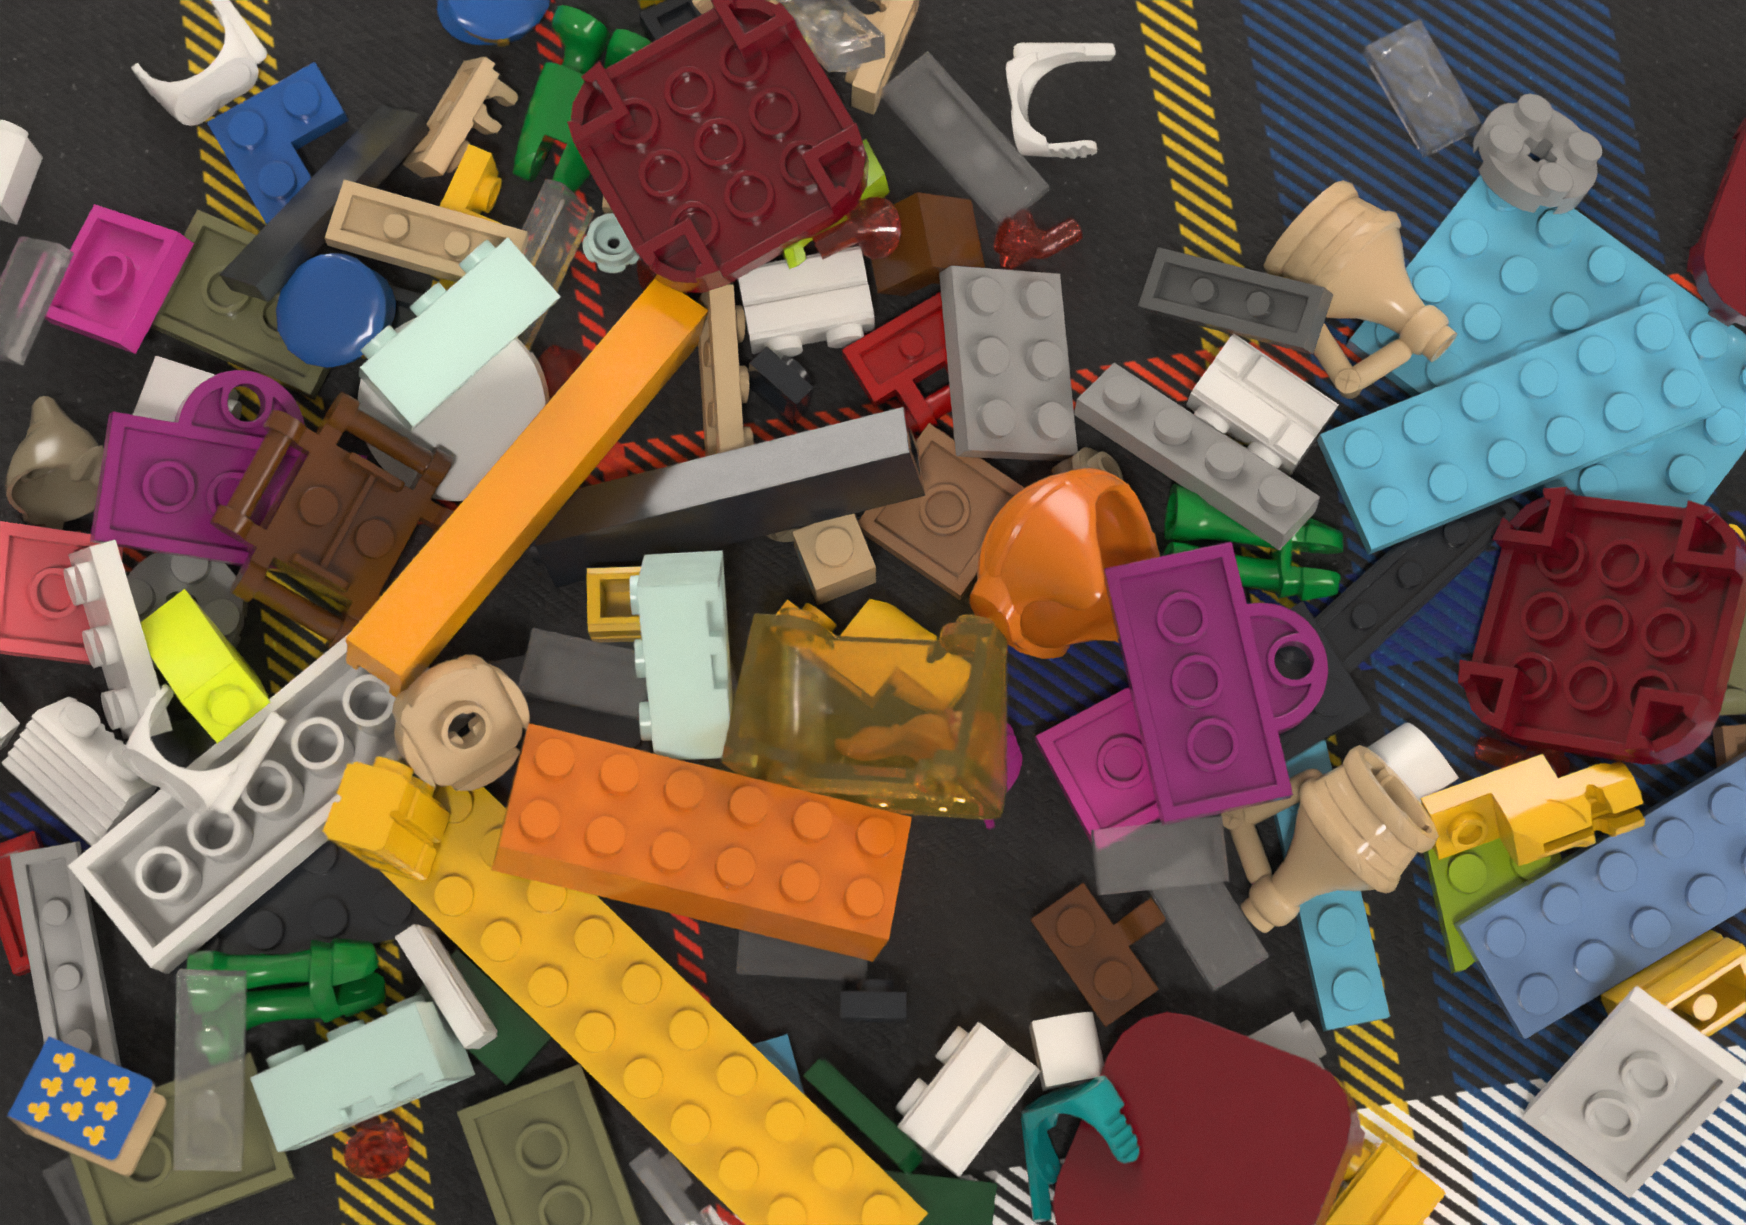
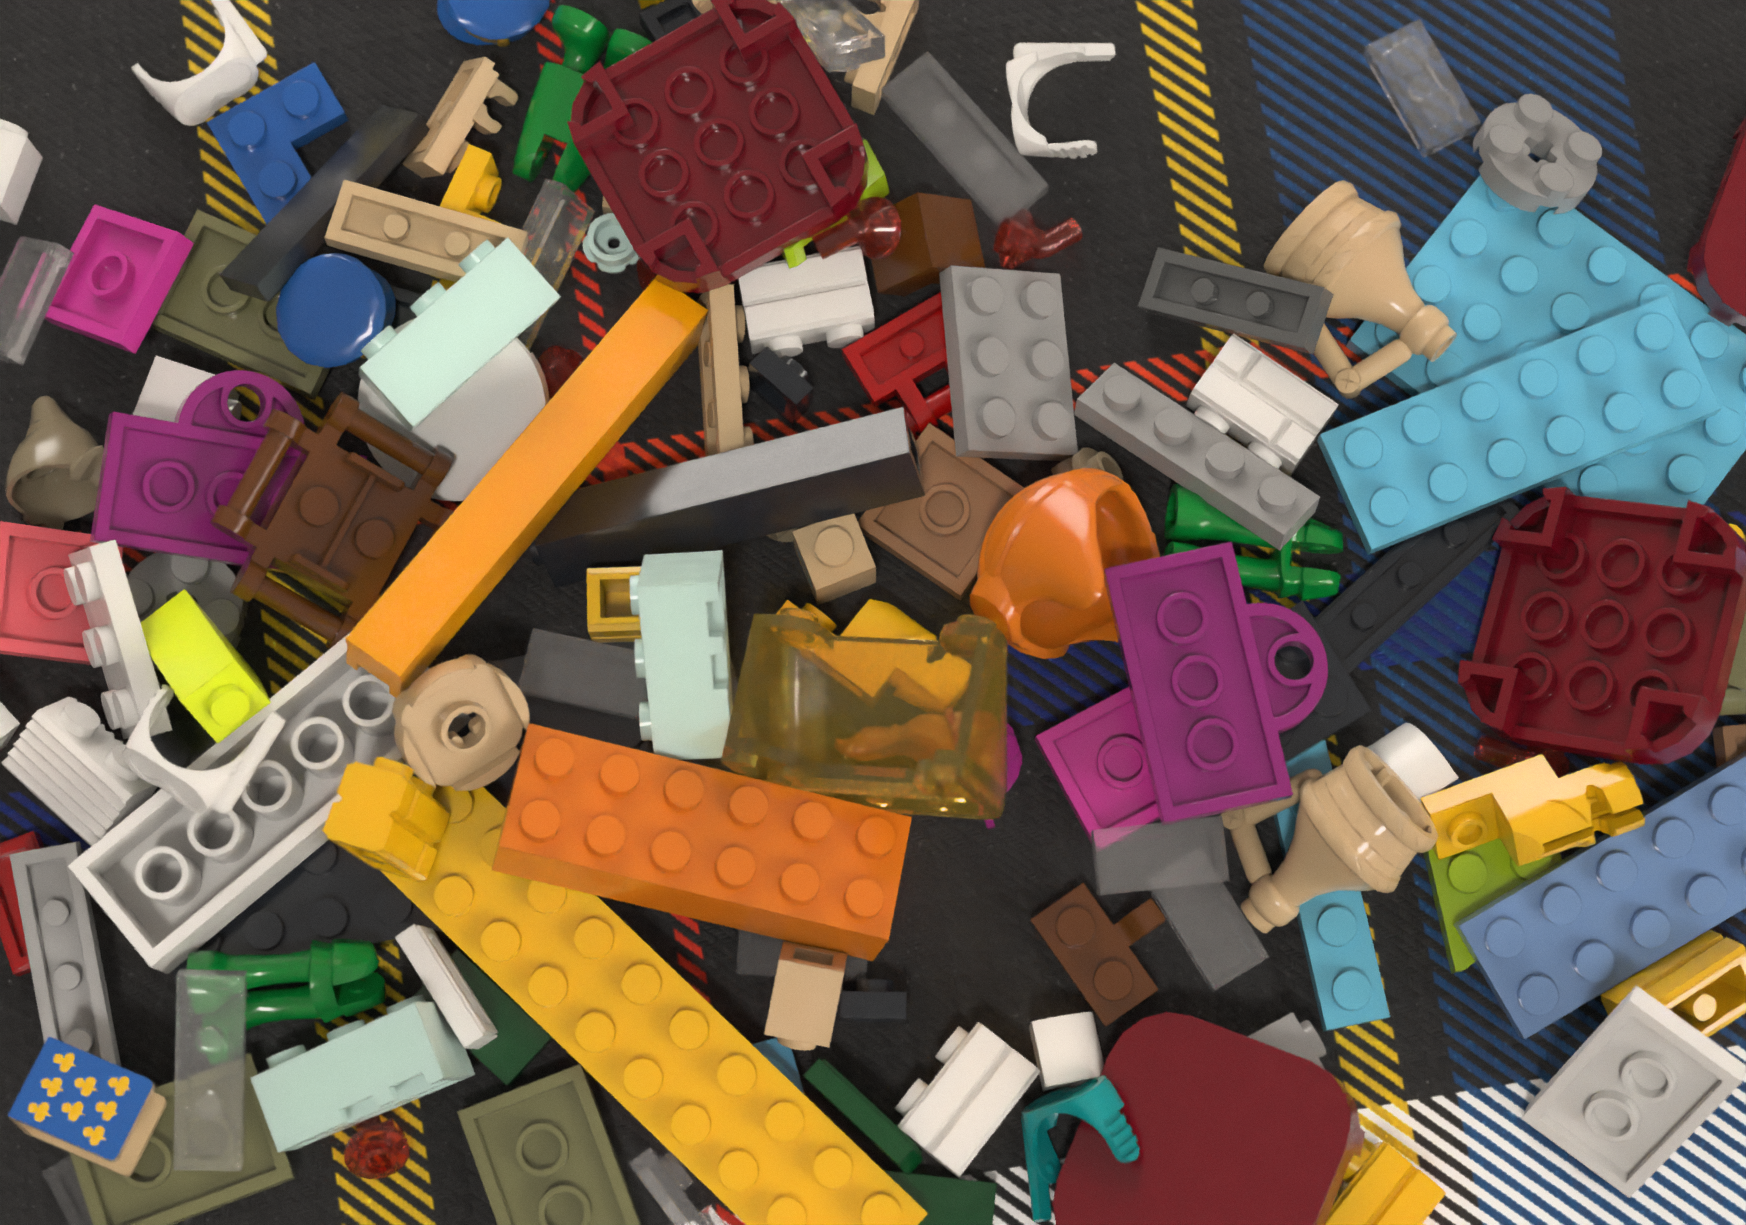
(805, 996): none -> tan brick

